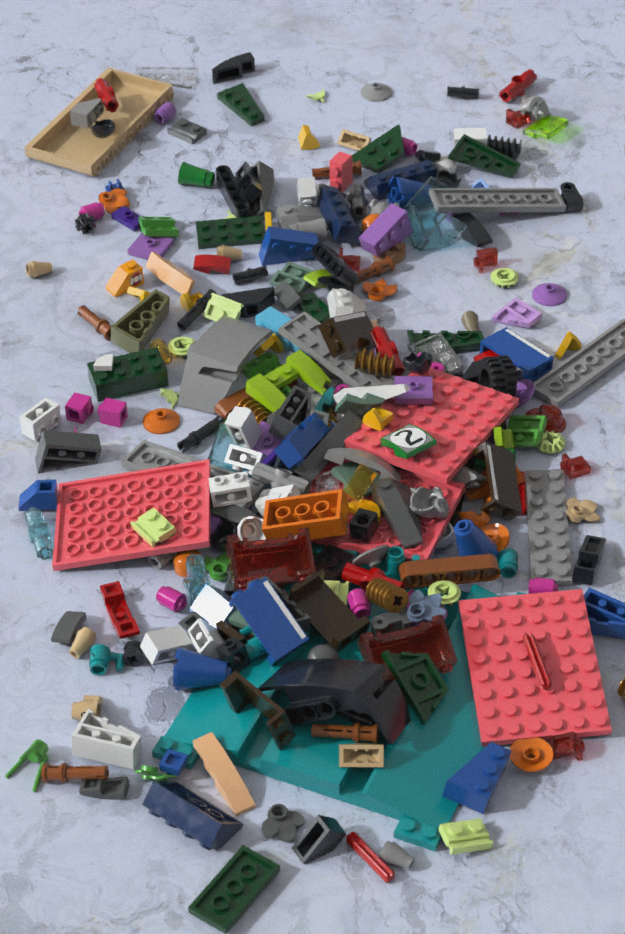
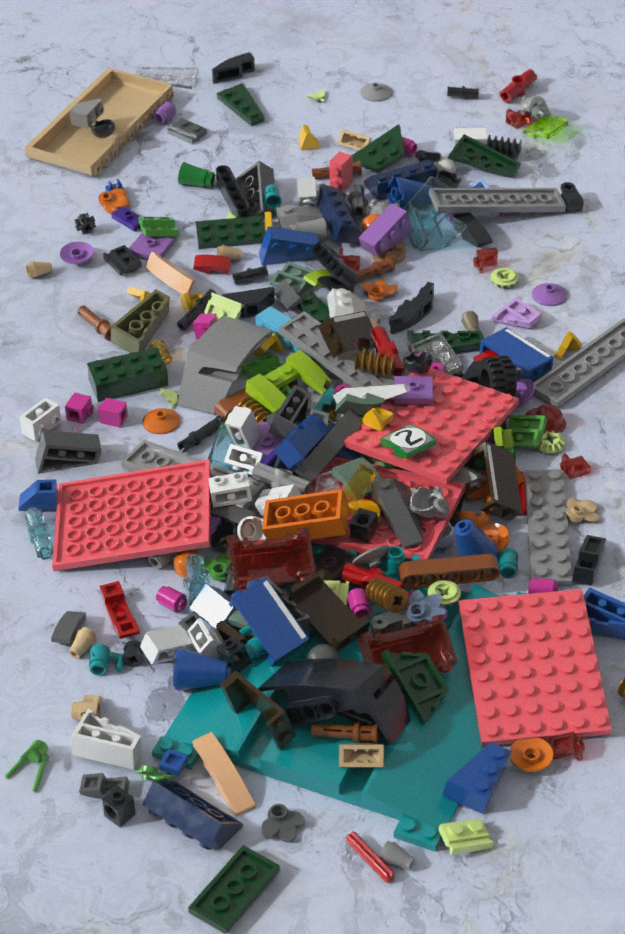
(65, 772): dark orange pin -> none
(76, 252): none -> medium lavender dish
(93, 209): dark pink brick -> none
(104, 363): white tile -> none
(107, 95): red piece -> none
(118, 806): none -> black brick
(122, 260): none -> black plate
(125, 275): light orange slope -> none
(153, 527): yellowish green plate -> none
(174, 346): yellowish green gear -> none
(202, 323): none -> dark pink brick
(248, 182): black slope -> none
(273, 197): none -> teal piece
(319, 839): black slope -> none
(370, 460): light grey slope -> none
(413, 311): none -> black slope
(537, 661): red axle -> none

